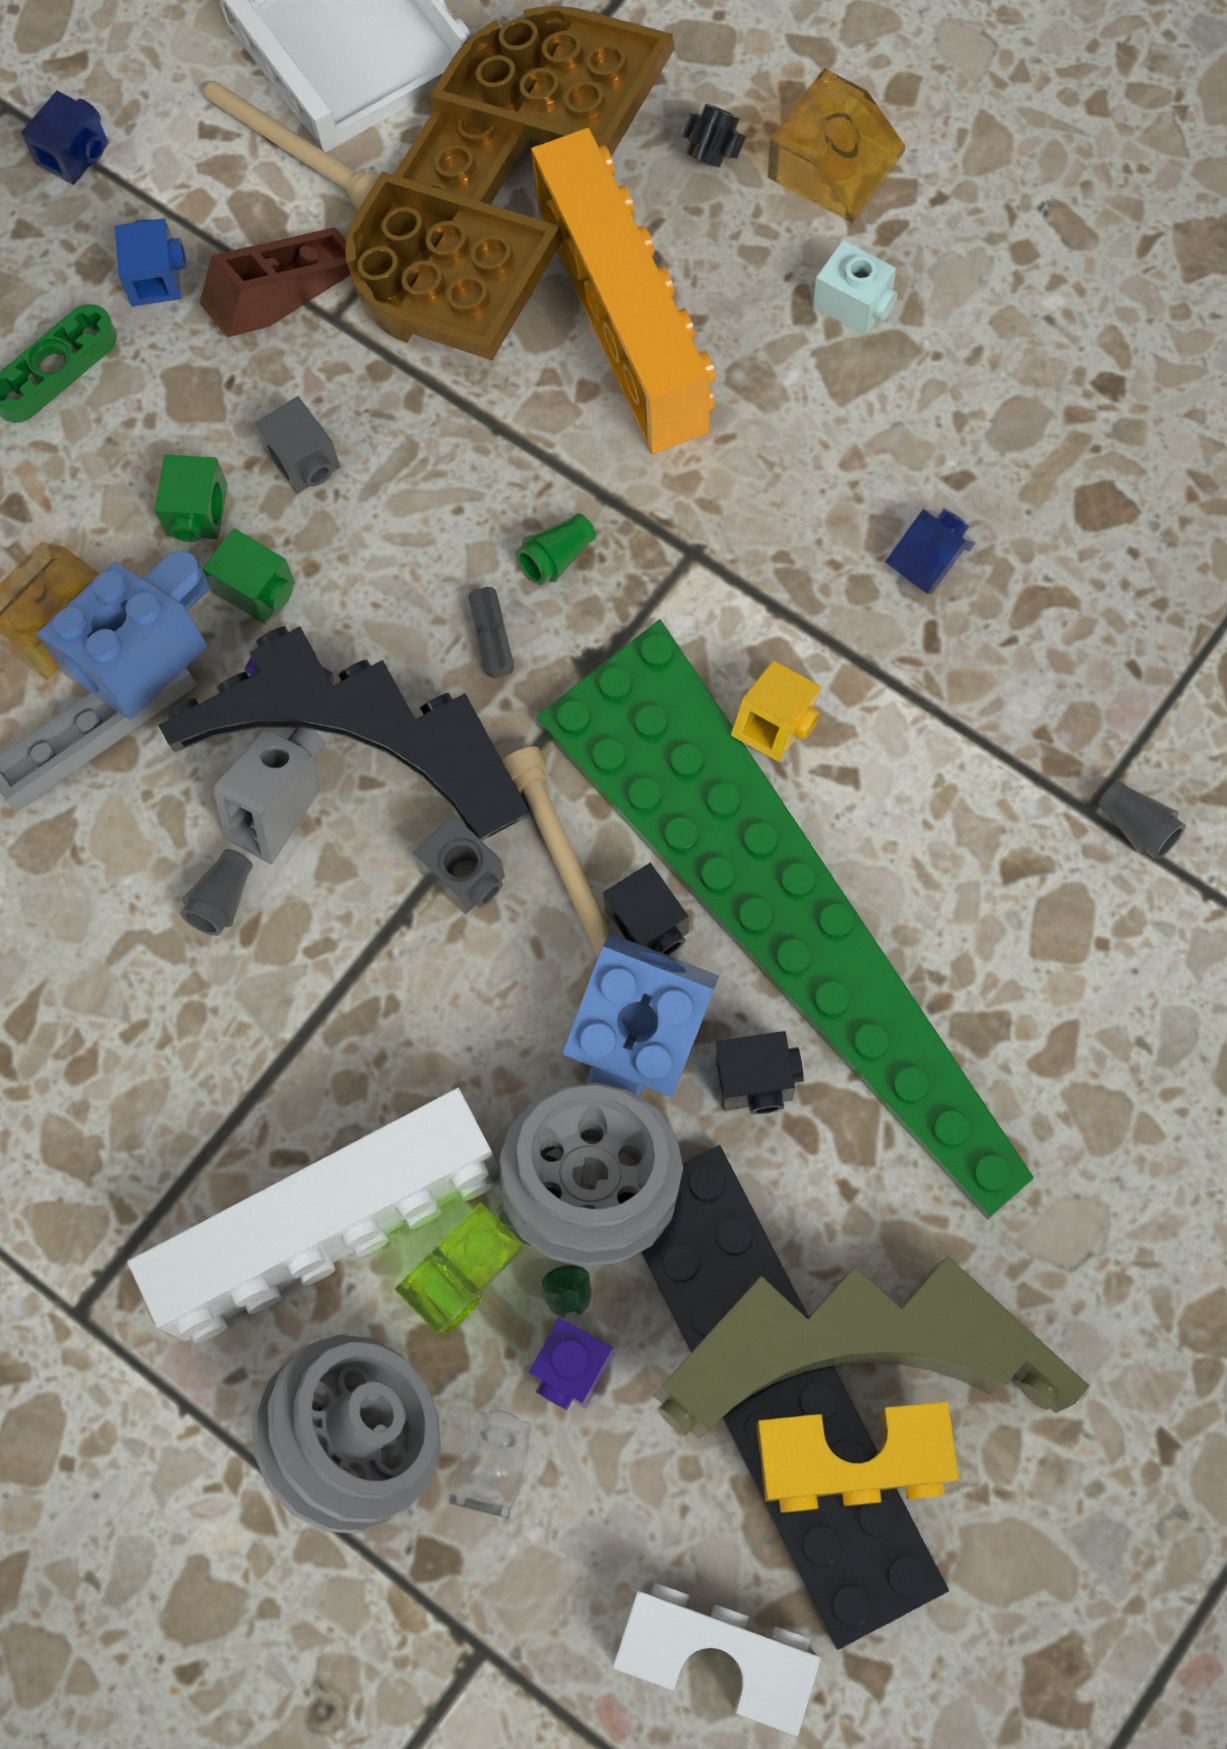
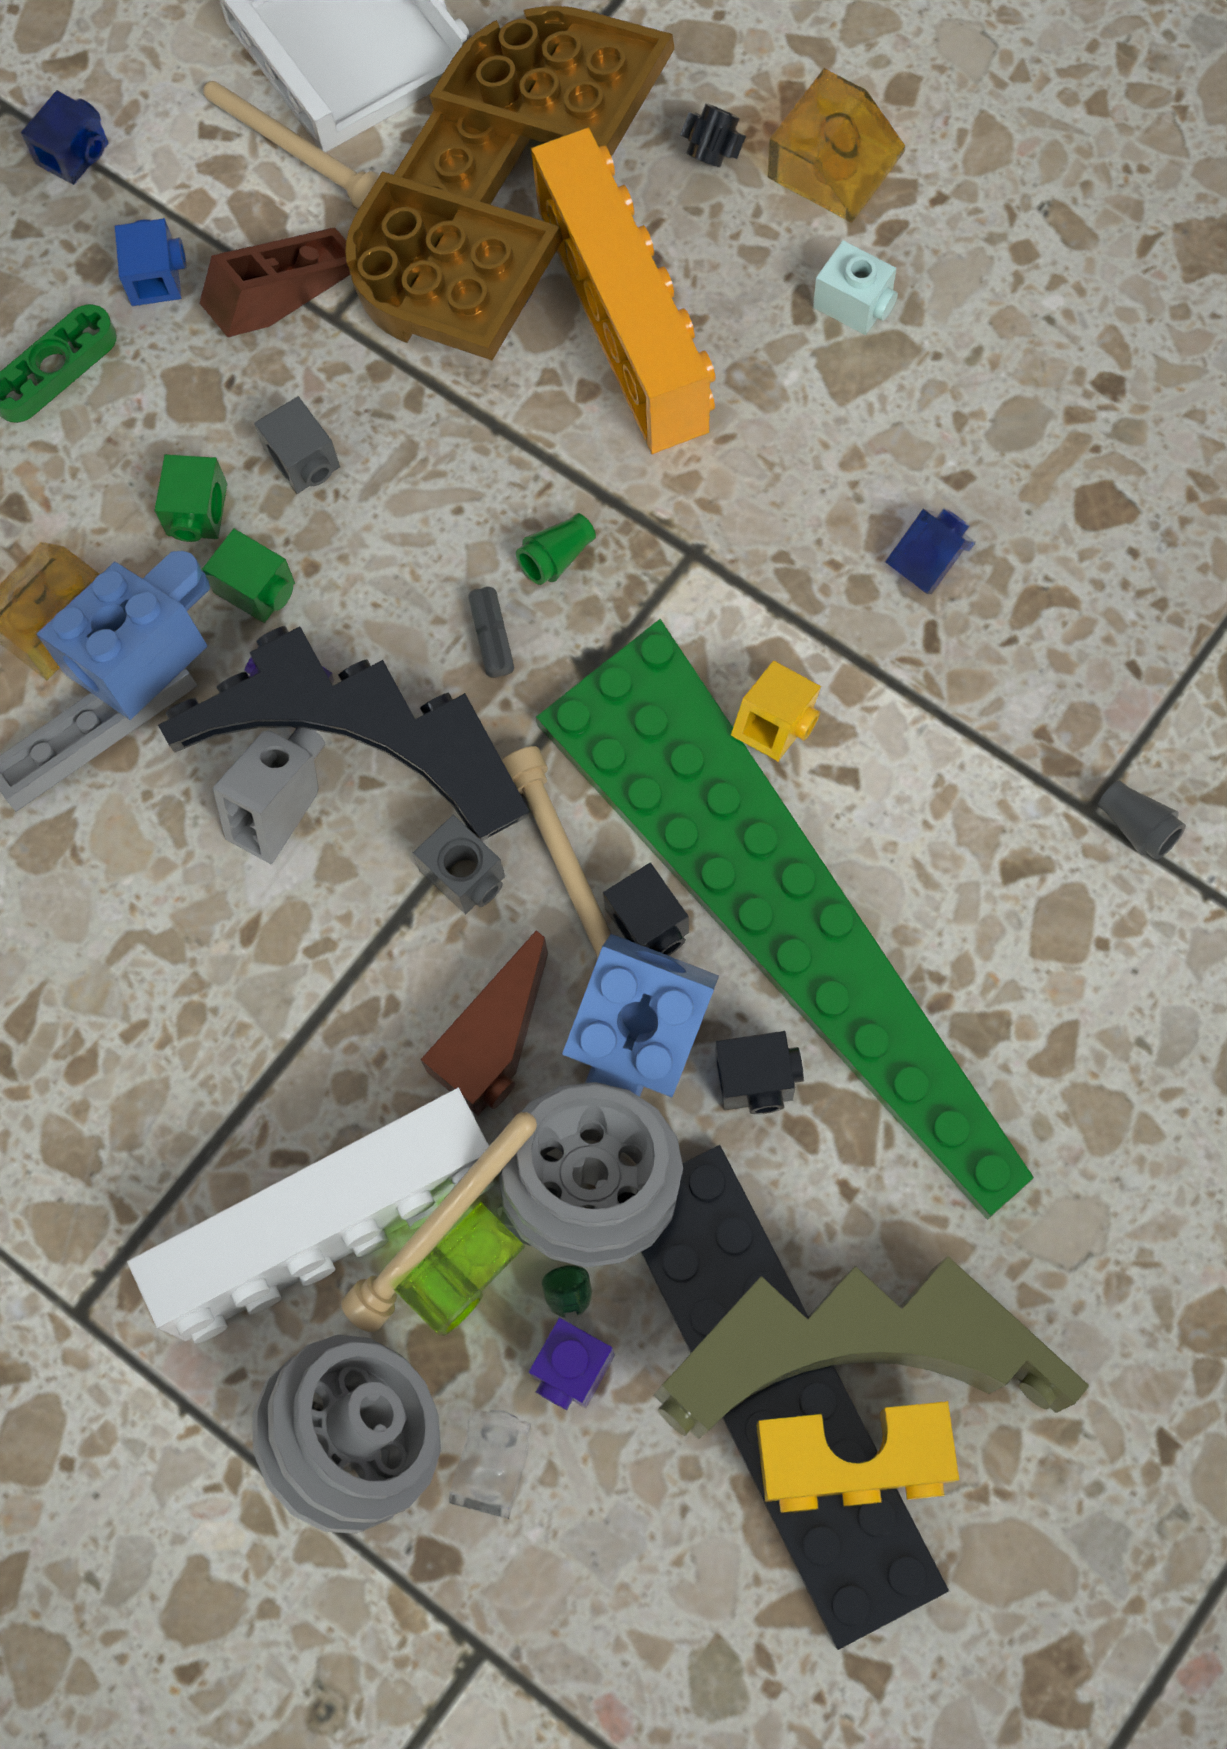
(216, 895): dark grey cone -> none
(373, 1299): none -> tan piece
(487, 1039): none -> copper slope
(773, 1670): white arch -> none

